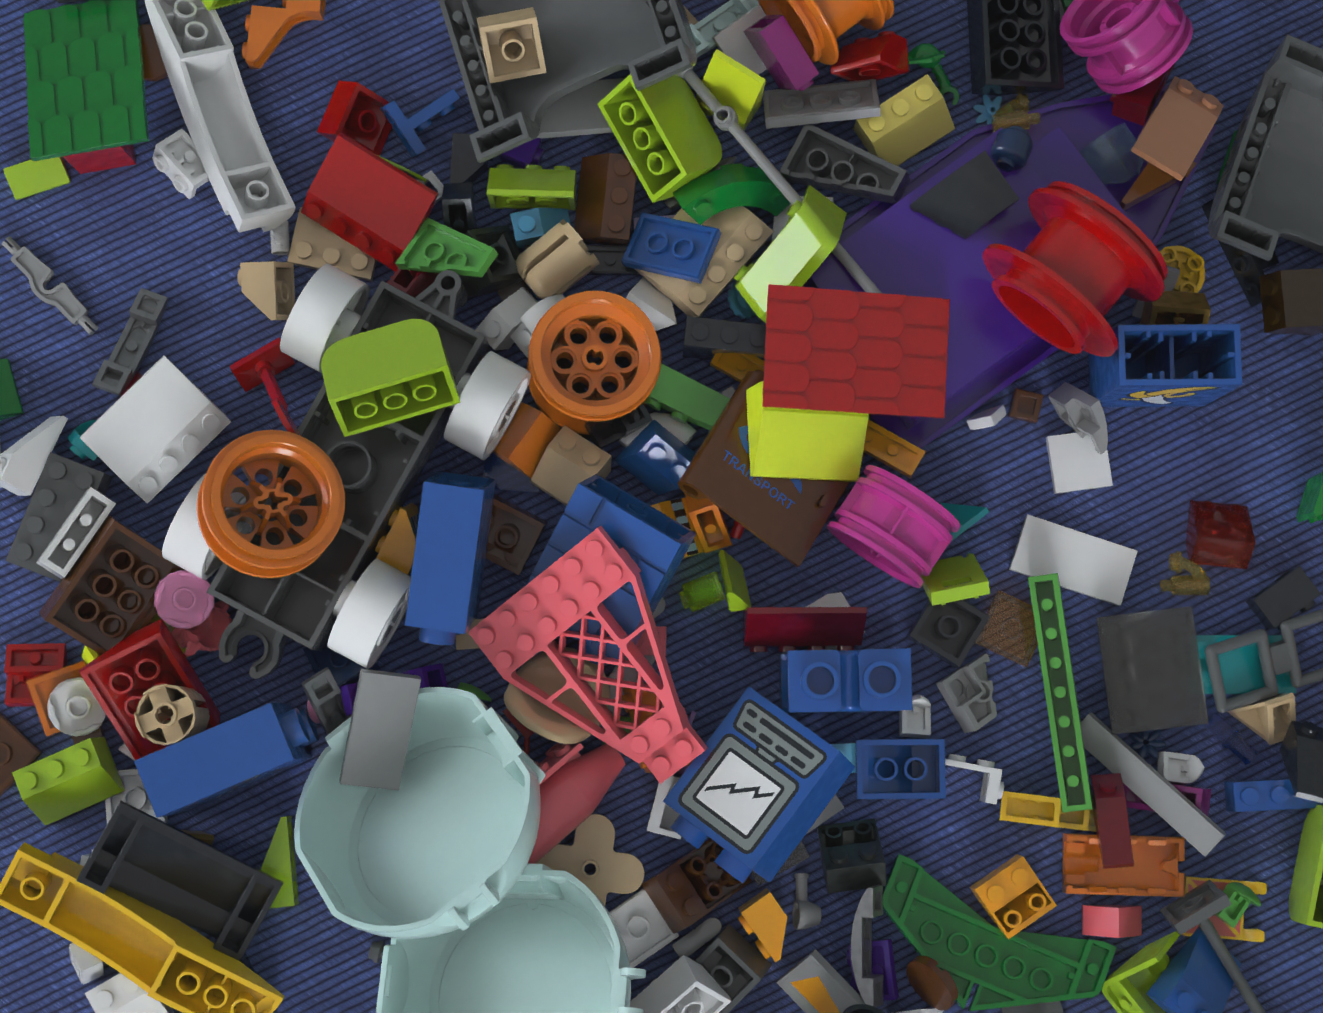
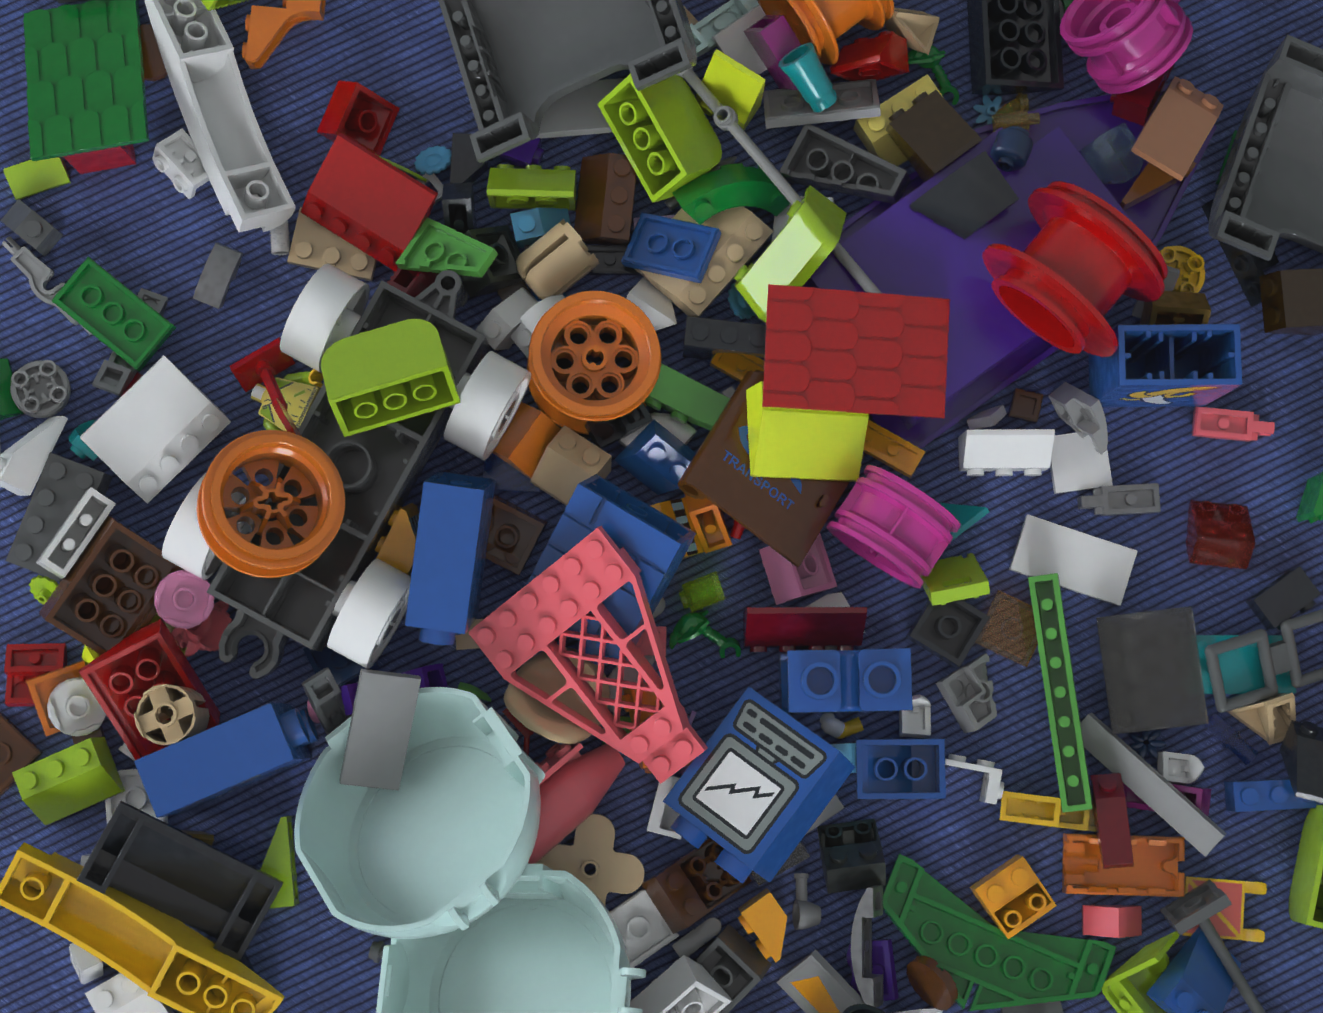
(31, 227): none -> dark grey slope
(40, 389): none -> light grey tile
(42, 588): none -> lime piece
(113, 314): none -> green tile
(217, 275): none -> flat silver slope
(269, 287): tan slope -> none
(298, 393): none -> torso
(420, 120): blue bracket -> none
(433, 160): none -> dark azure piece
(511, 45): tan slope -> none
(695, 624): none -> green piece
(734, 583): lime slope -> none
(794, 582): none -> bright pink slope
(809, 76): none -> teal plant
(838, 728): none -> arm
(915, 26): none -> tan slope
(931, 134): none -> dark brown slope
(1005, 451): none -> white slope
(1122, 500): none -> flat silver hinge
(1193, 584): clear yellow plant -> none
(1229, 424): none -> coral hinge
(1240, 897): bright green plate -> none

